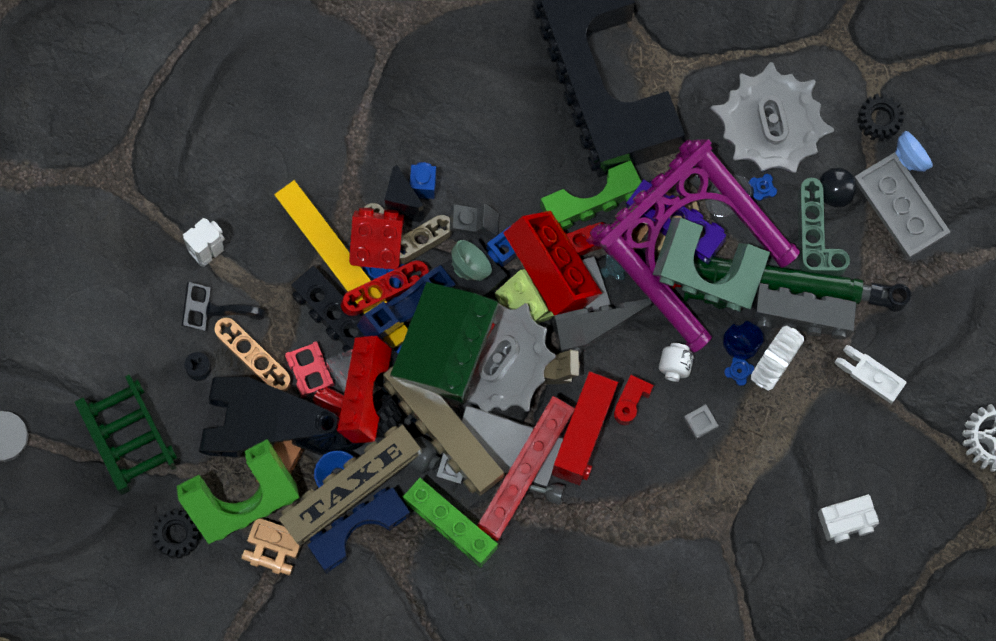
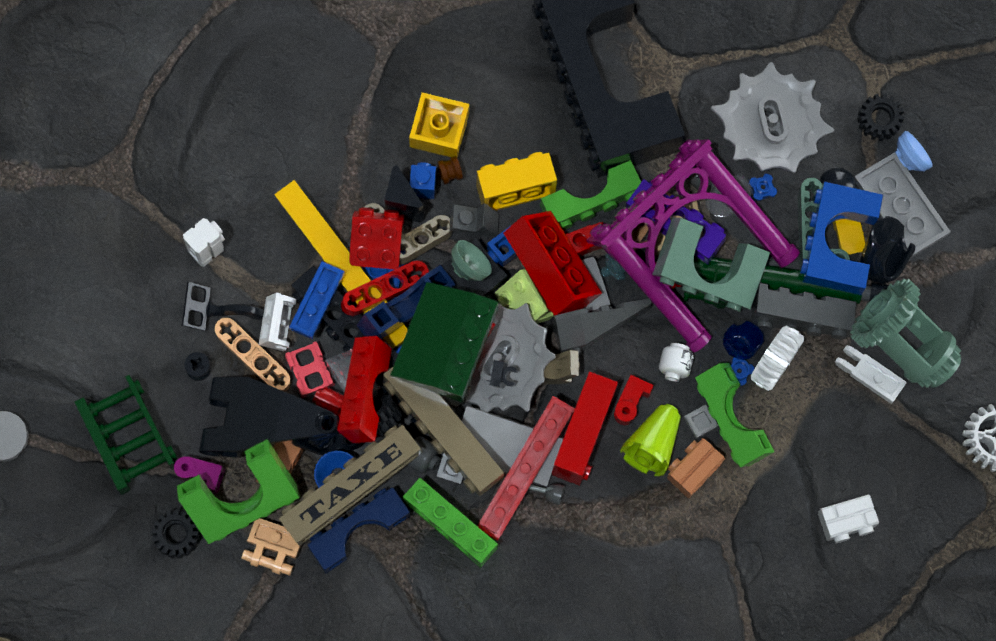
(210, 473): none -> magenta leg
(276, 321): none -> white hinge
(316, 300): none -> blue tile
(439, 125): none -> yellow brick
(449, 170): none -> reddish brown wheel
(500, 373): none -> black tile
(516, 181): none -> yellow brick
(653, 441): none -> lime cone
(695, 467): none -> nougat brick
(718, 388): none -> bright green arch
(822, 265): none -> blue arch
(849, 235): none -> yellow slope
(886, 251): none -> black hair
(892, 311): none -> sand green piece

